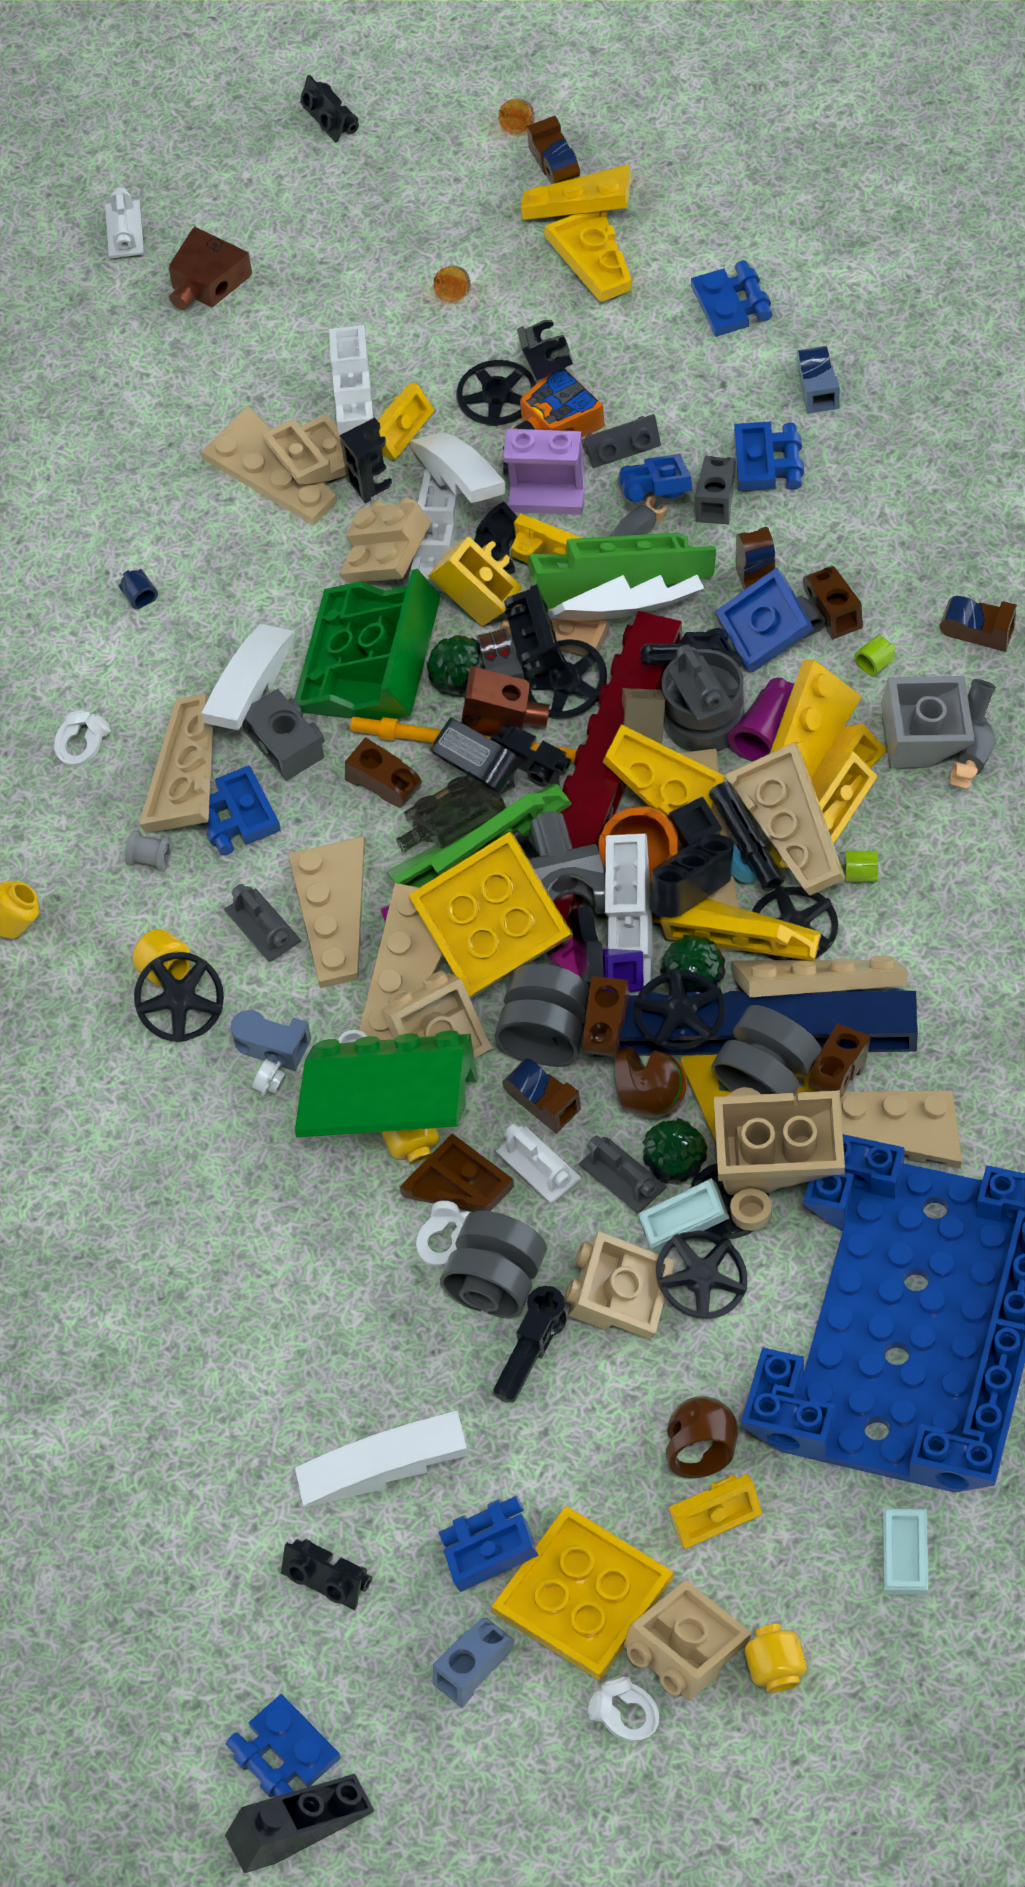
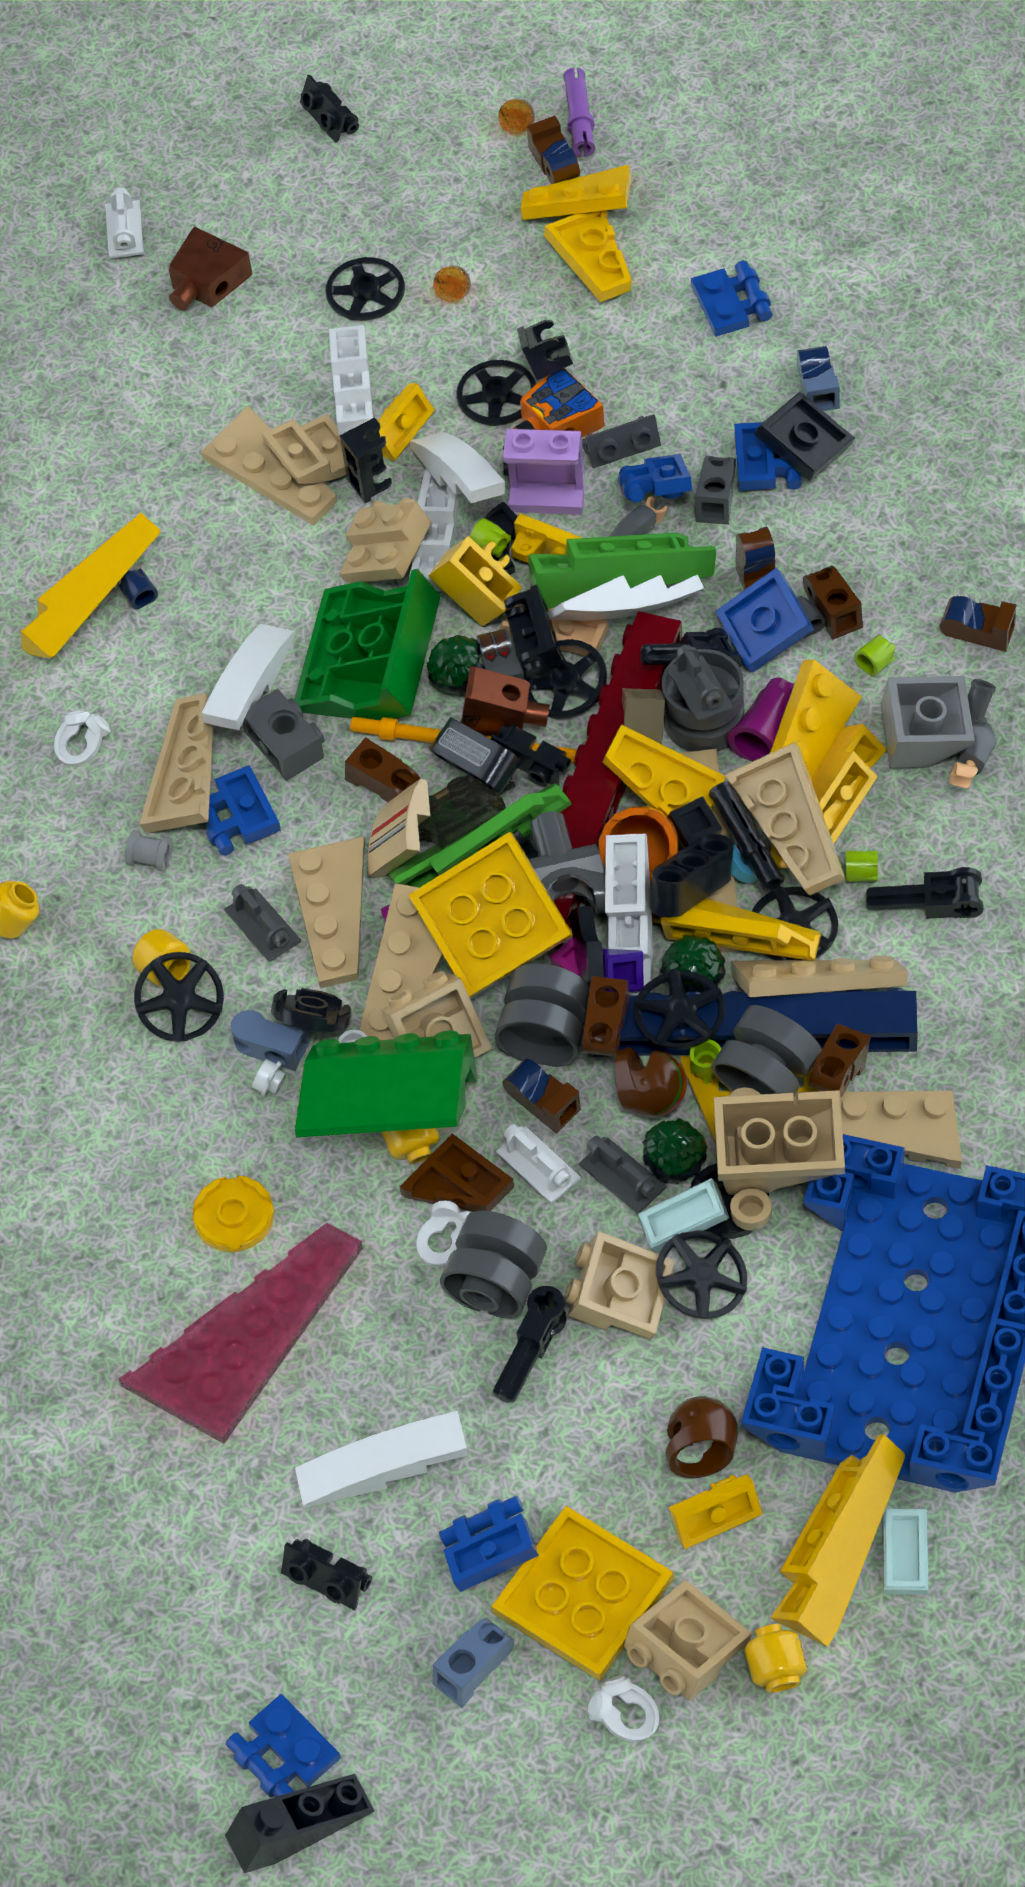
(80, 591): none -> yellow wedge
(238, 1345): none -> clear pink wing
(241, 1222): none -> yellow tile
(311, 1010): none -> black tile
(364, 288): none -> black wheel
(396, 831): none -> tan slope
(486, 532): none -> lime hose
(580, 120): none -> medium lavender pin
(704, 1054): none -> lime hose
(804, 436): none -> black tile
(837, 1541): none -> yellow wedge
(939, 894): none -> black connector

